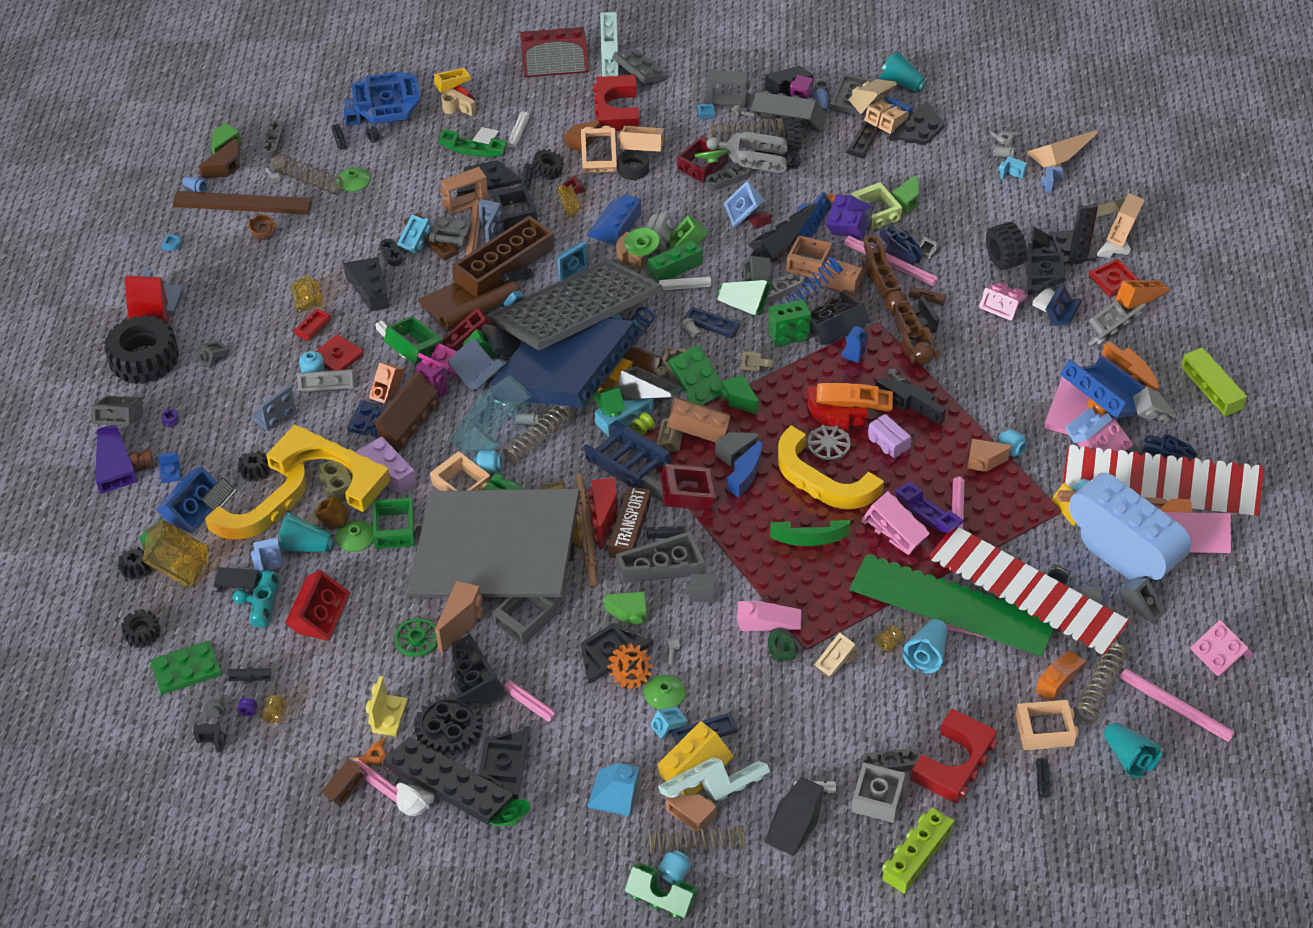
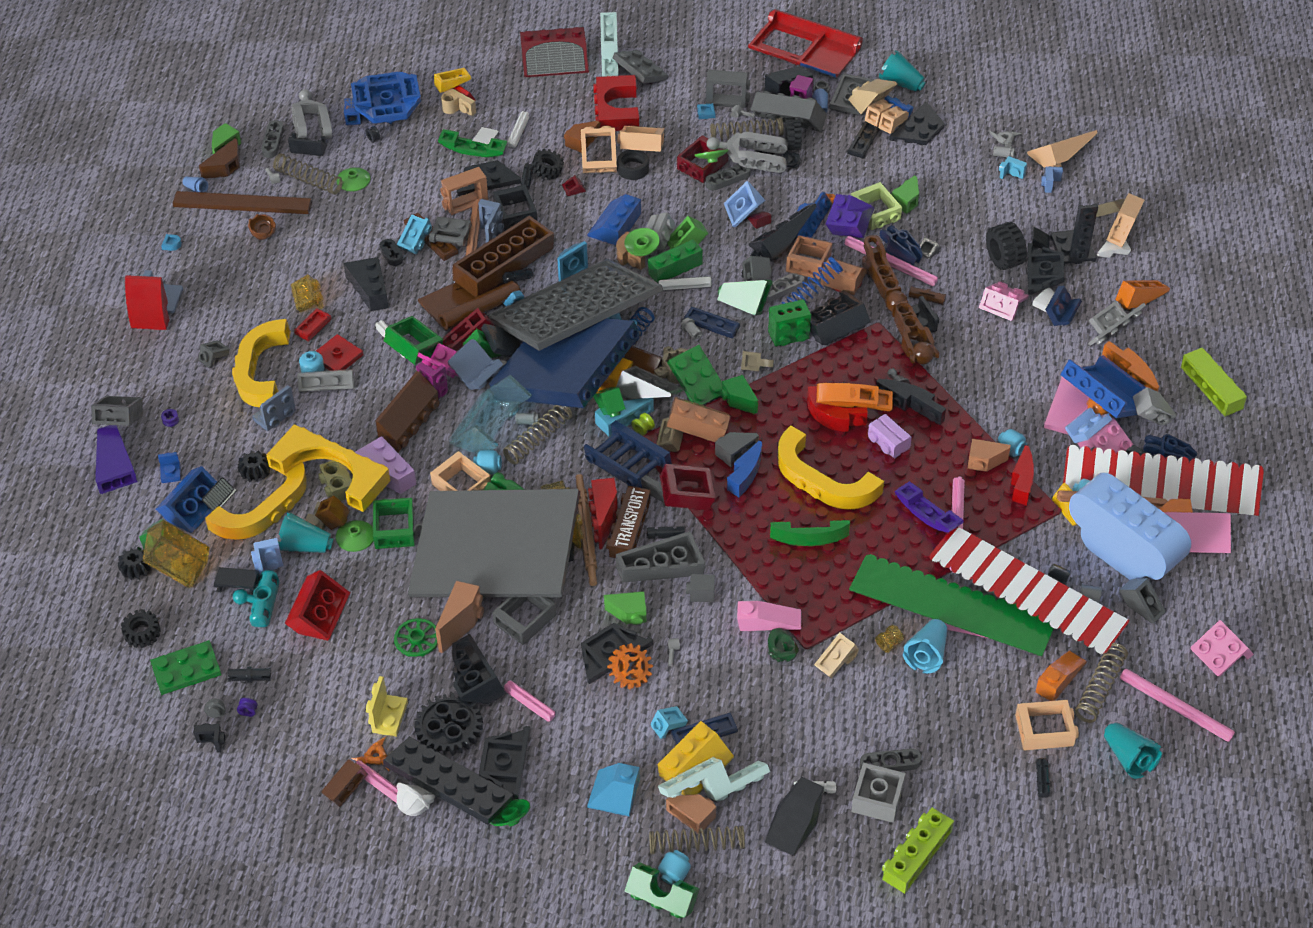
(142, 459): copper wheel -> none
(143, 365): black tyre -> none
(252, 345): none -> yellow arch
(273, 711): clear yellow wheel -> none
(307, 106): none -> light grey piece
(307, 146): none -> black hinge
(339, 137): black axle -> none
(363, 418): clear blue plate -> none
(386, 382): orange slope -> none
(569, 199): clear yellow hinge -> none
(666, 698): bright green dish -> none
(827, 54): none -> red piece
(829, 442): light grey wheel -> none
(855, 344): blue leg -> none
(896, 522): bright pink wedge -> none
(953, 781): red arch -> none
(1023, 477): none -> red slope
(1110, 276): red plate -> none

